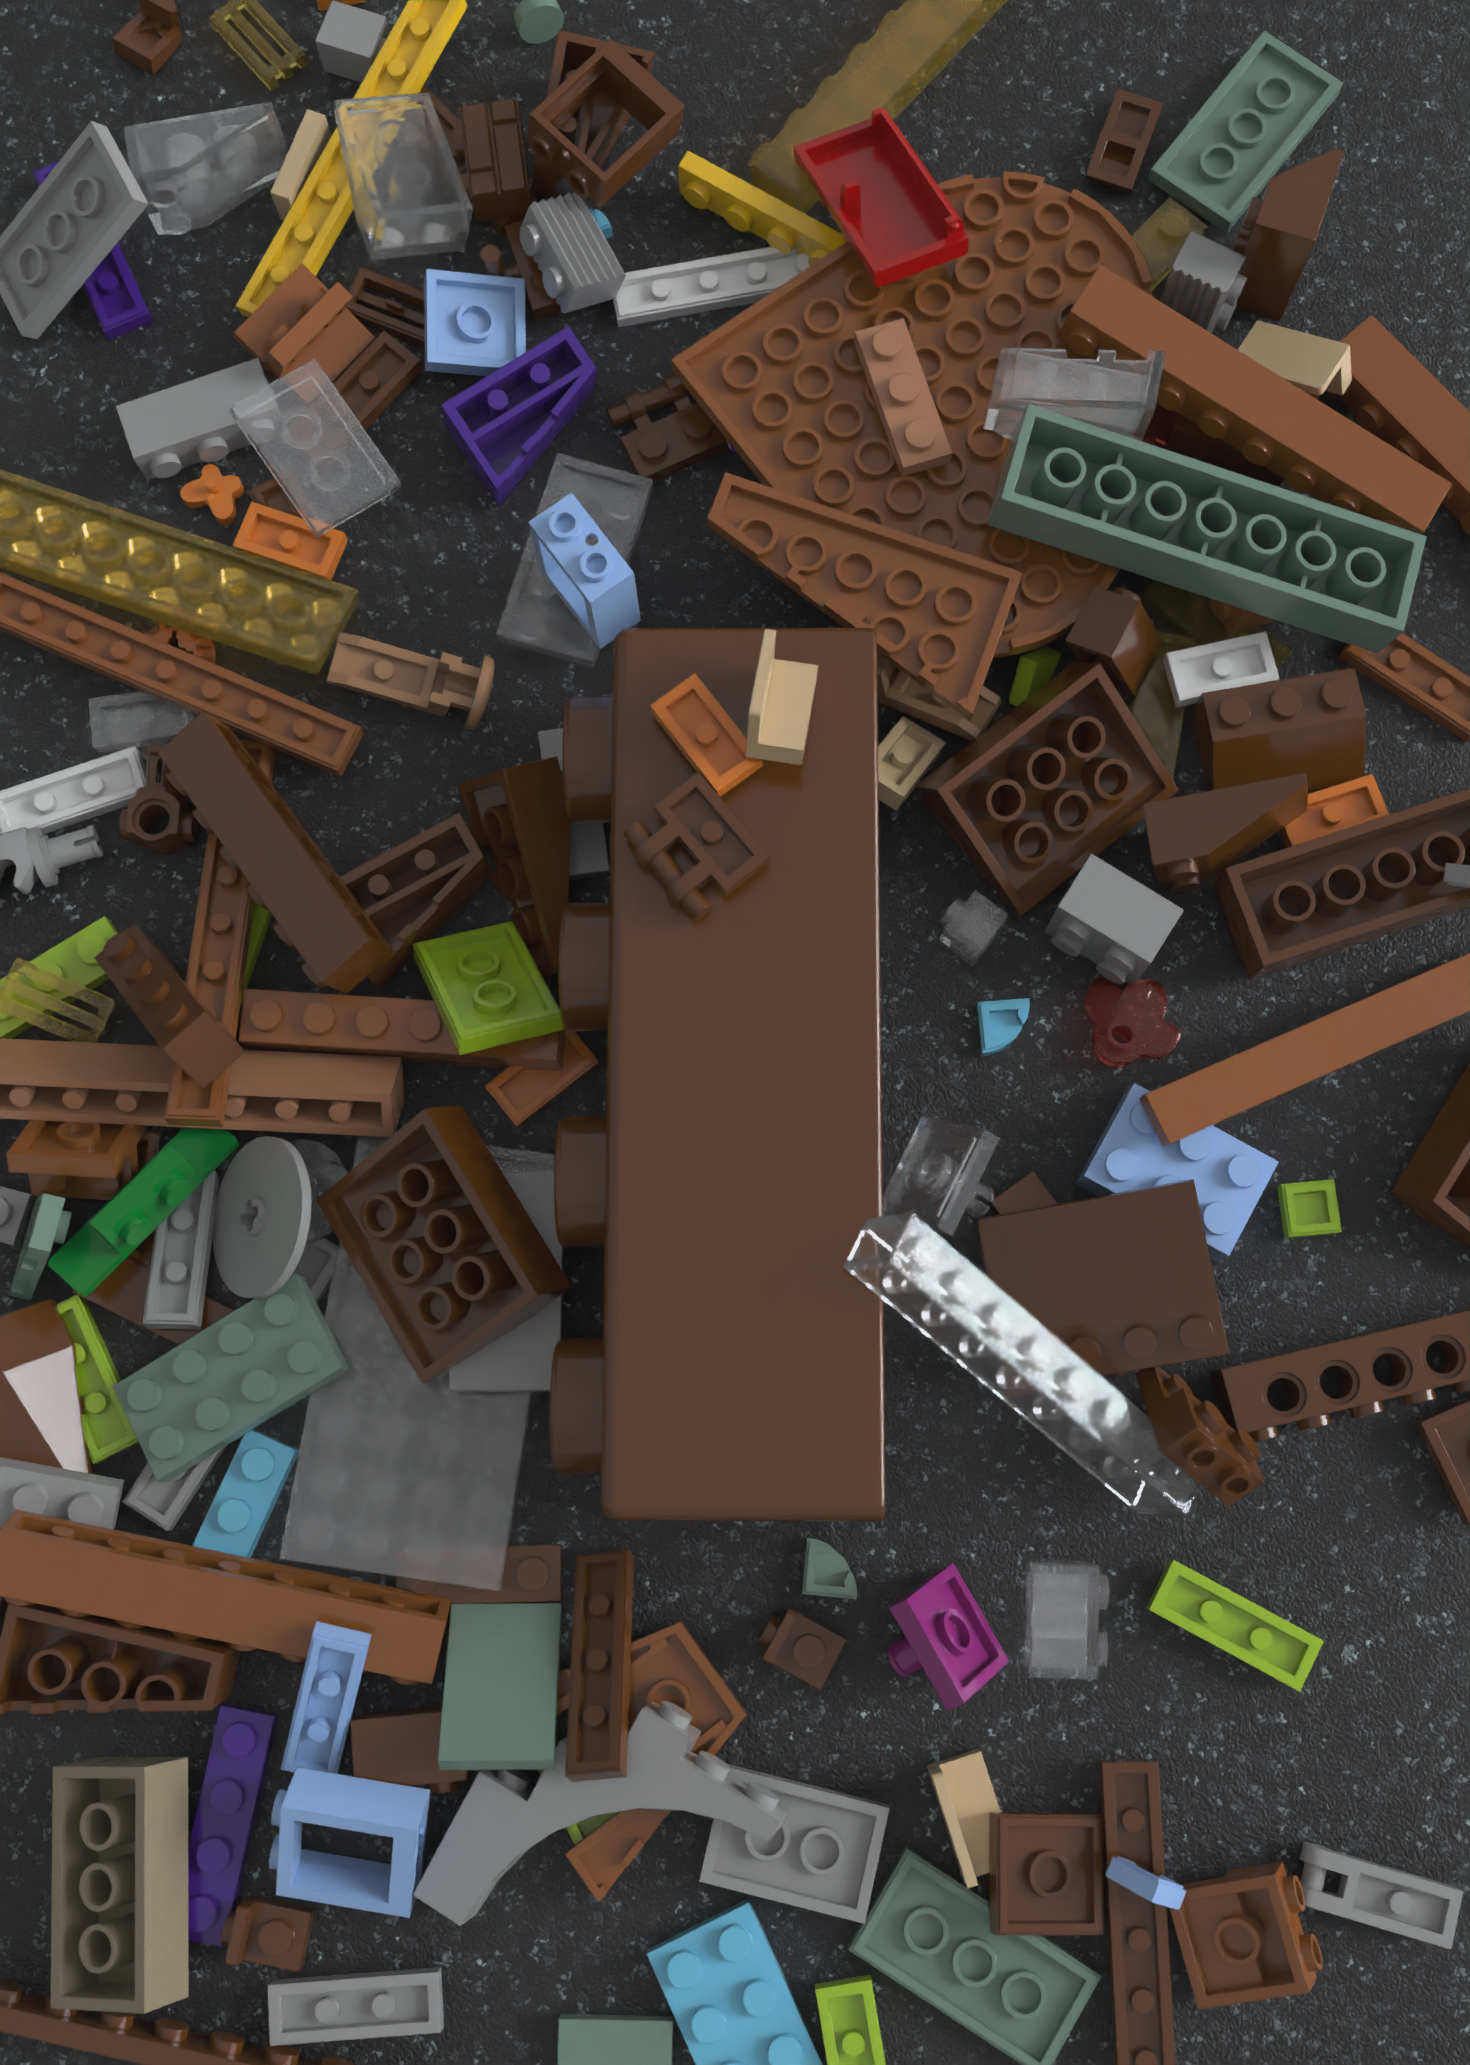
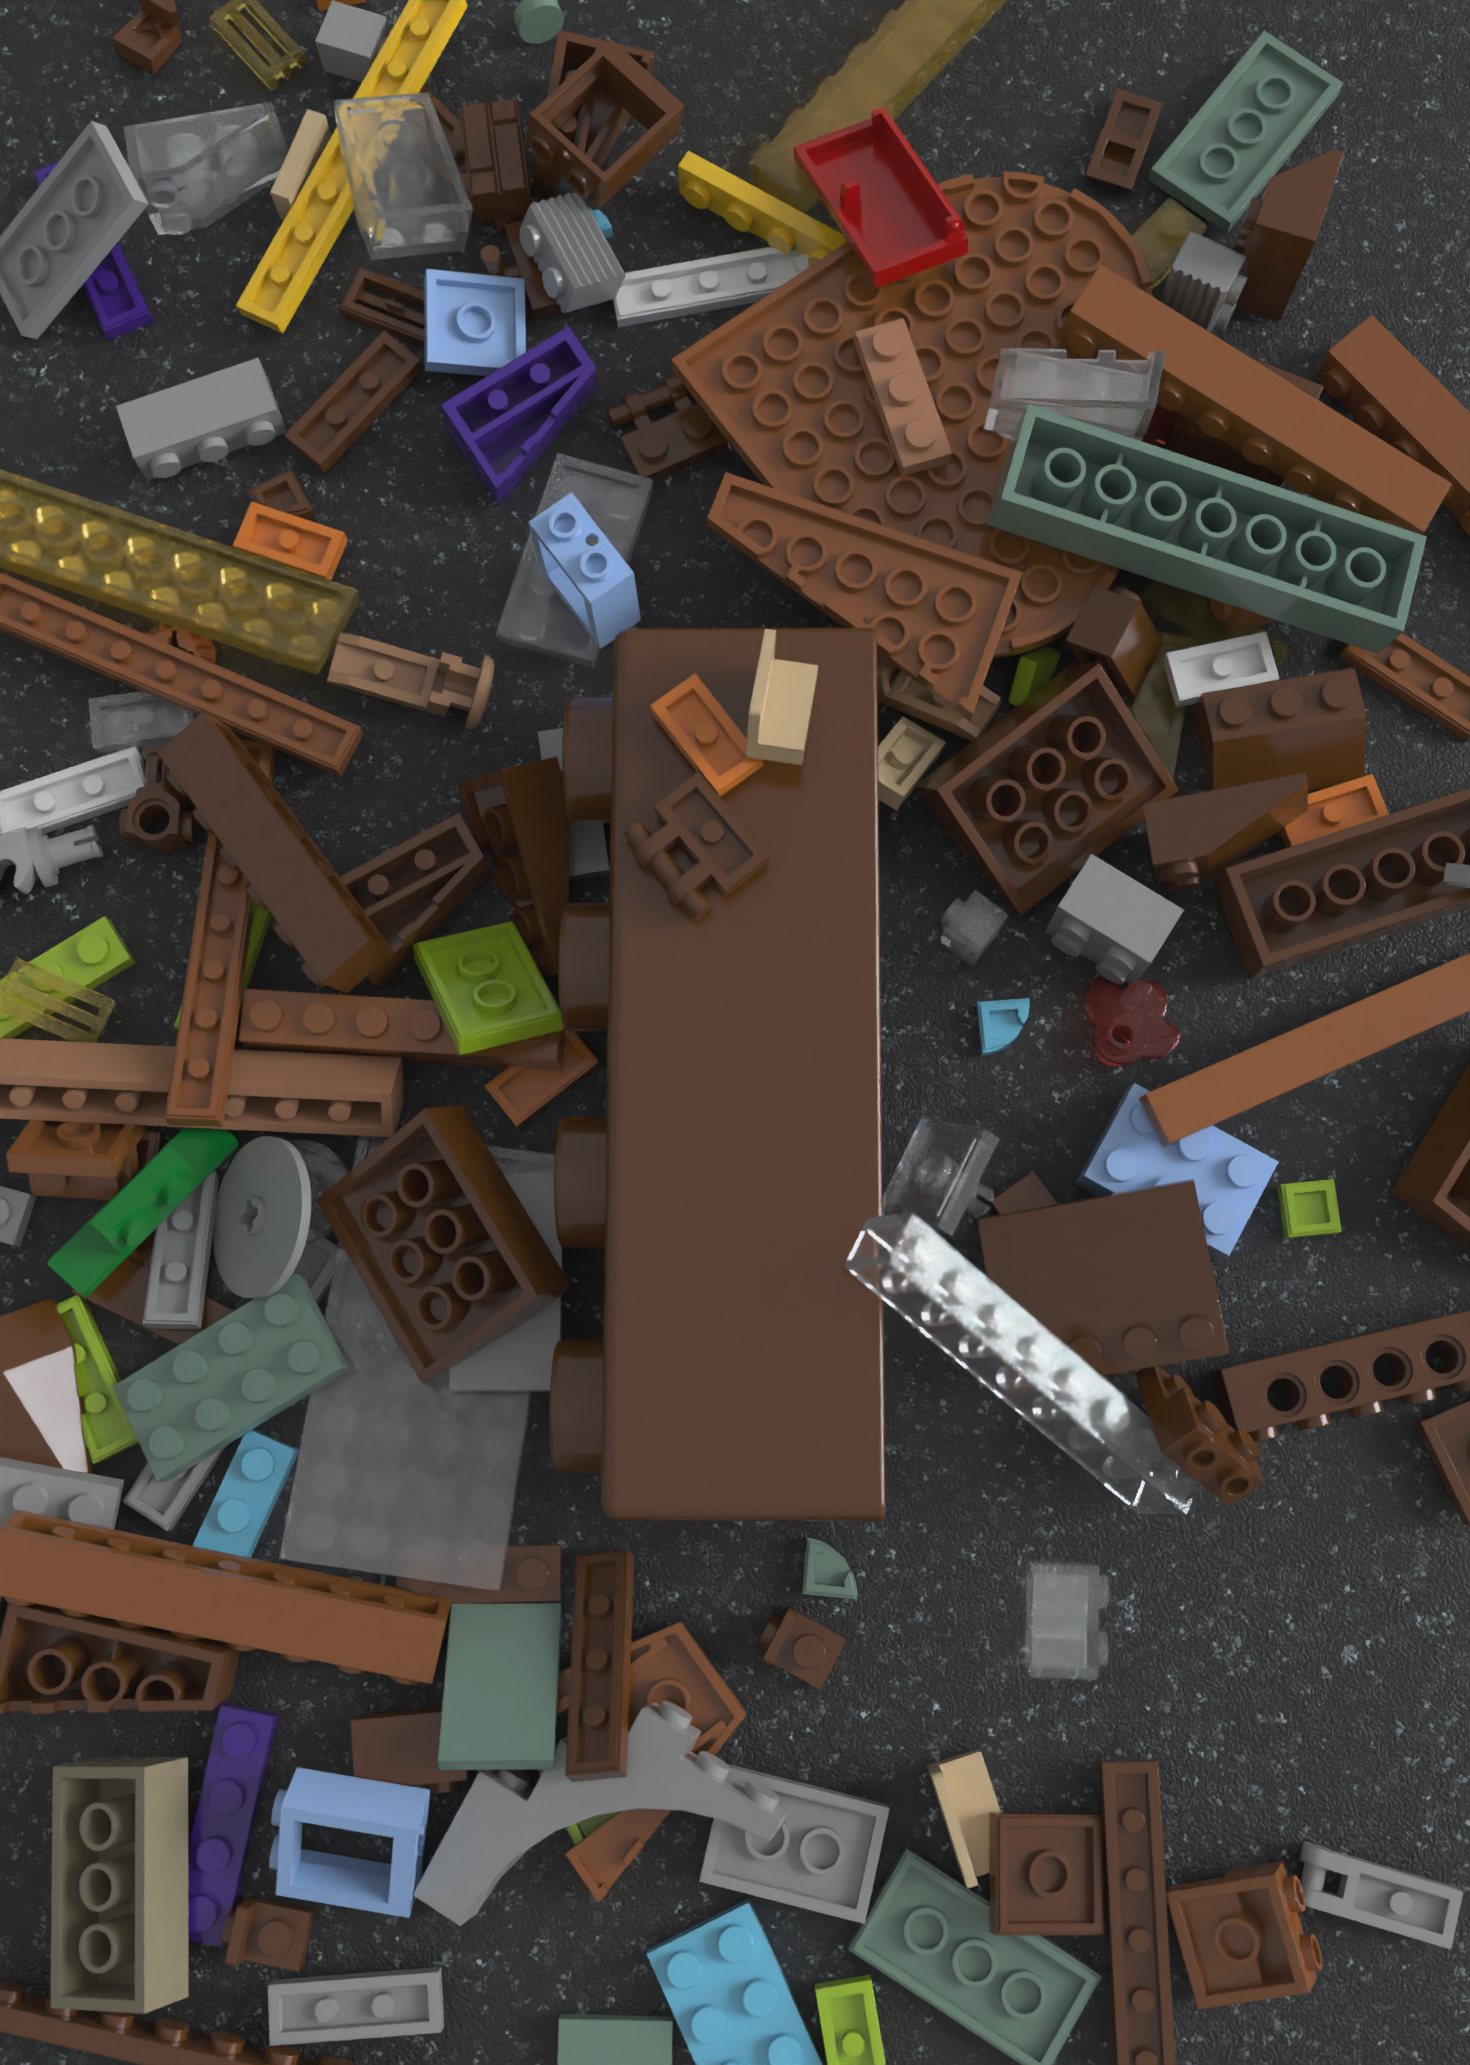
(46, 1226): sand green wing -> none
(168, 1006): reddish brown arch -> none
(214, 491): orange piece -> none
(302, 324): dark orange bracket -> none
(315, 447): clear tile -> none
(326, 1698): light blue tile -> none
(946, 1638): magenta tile -> none
(1153, 1888): light blue tile -> none
(1234, 1624): lime plate -> none
(1300, 357): tan panel -> none

